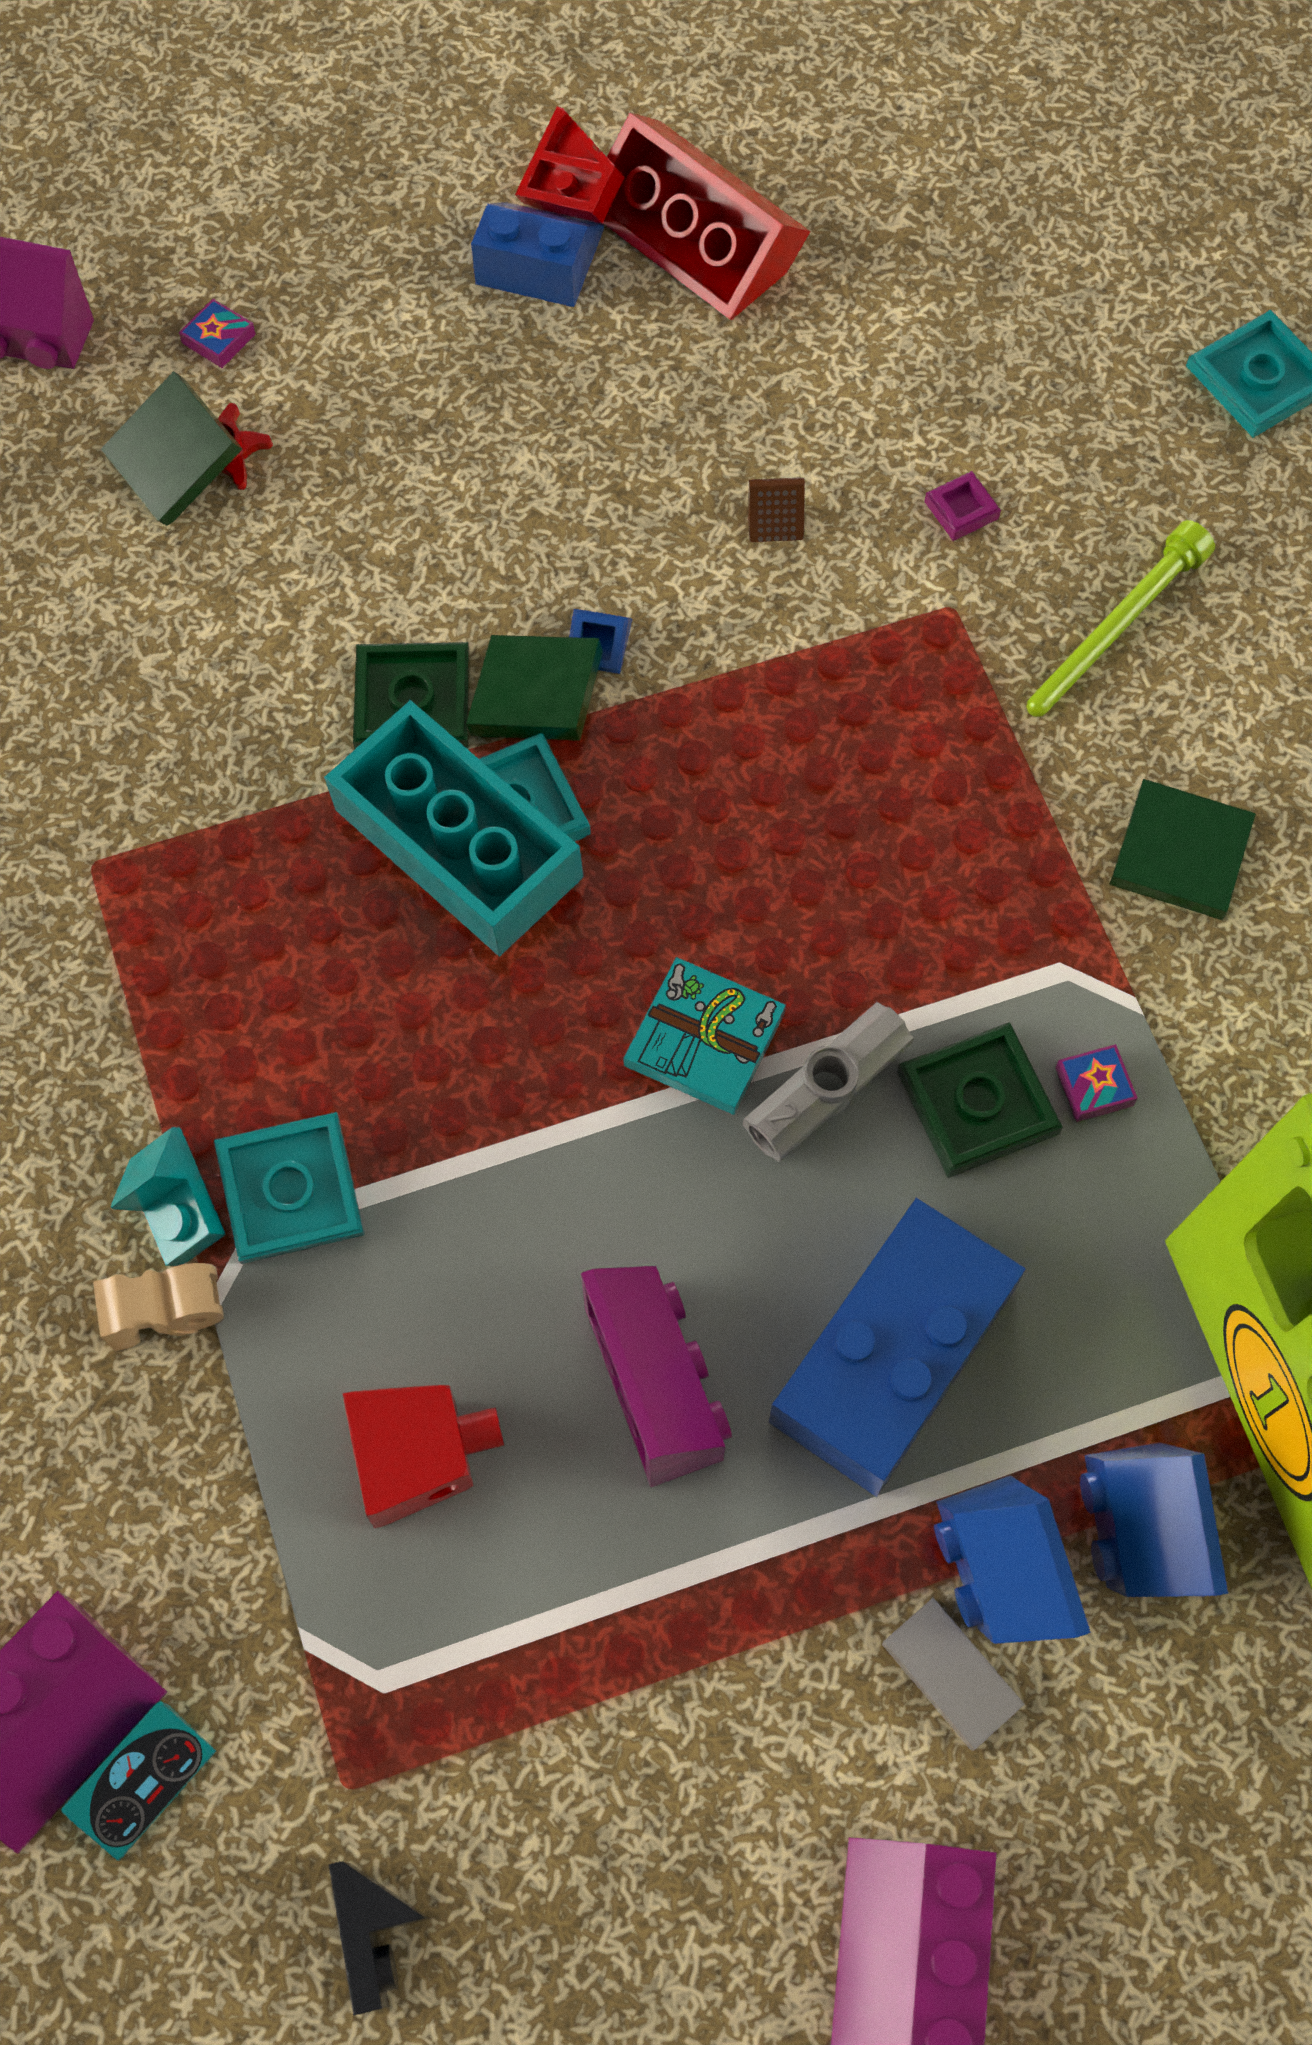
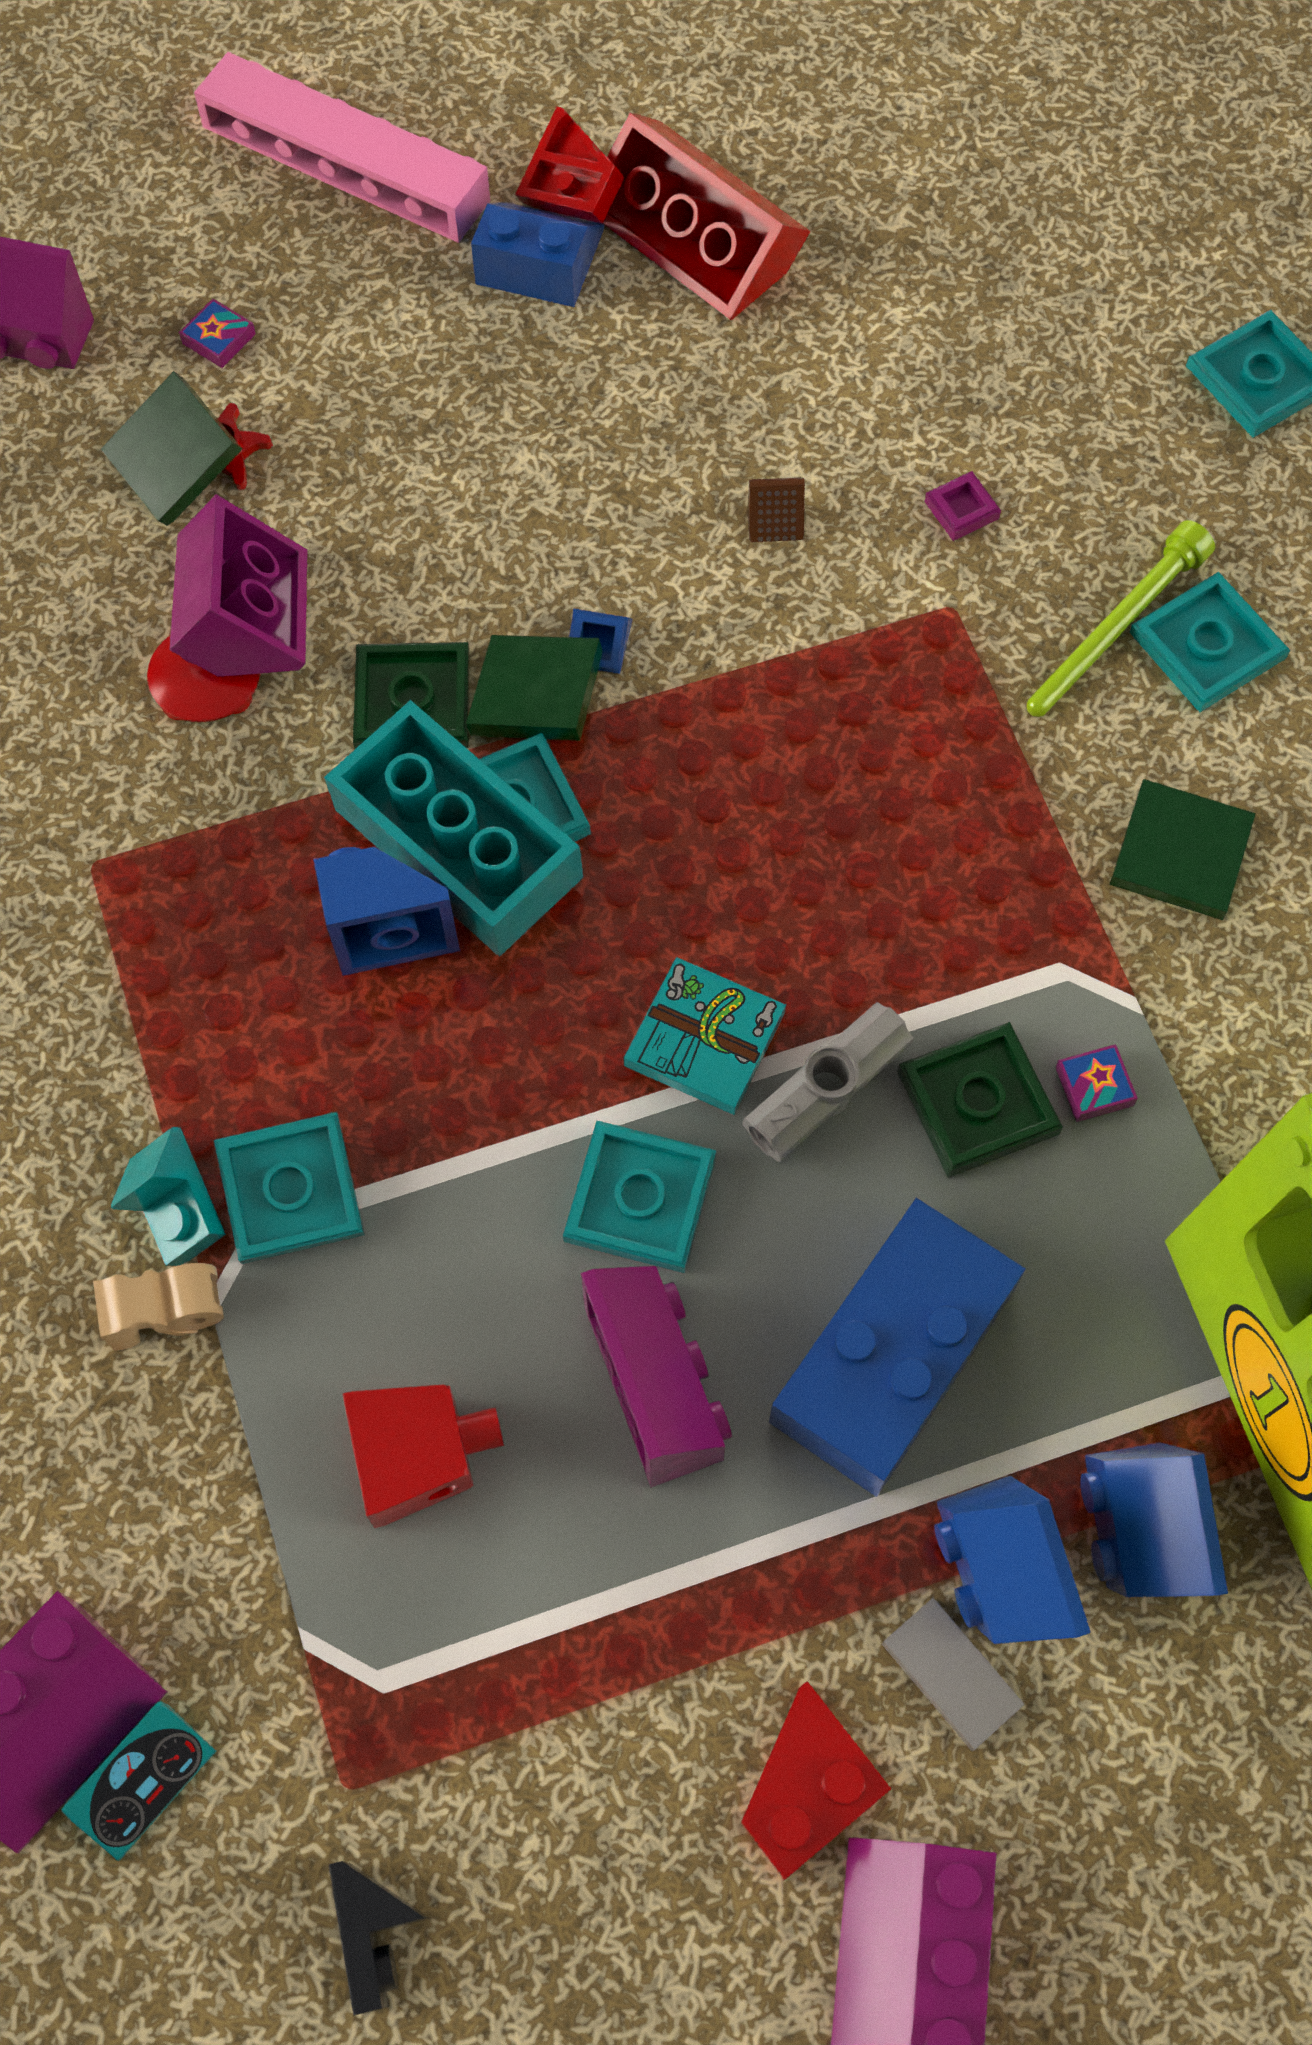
(194, 693): none -> red dish
(238, 594): none -> magenta slope
(343, 146): none -> bright pink brick
(382, 910): none -> blue slope
(640, 1196): none -> teal tile
(810, 1786): none -> red wing
(1209, 641): none -> teal tile

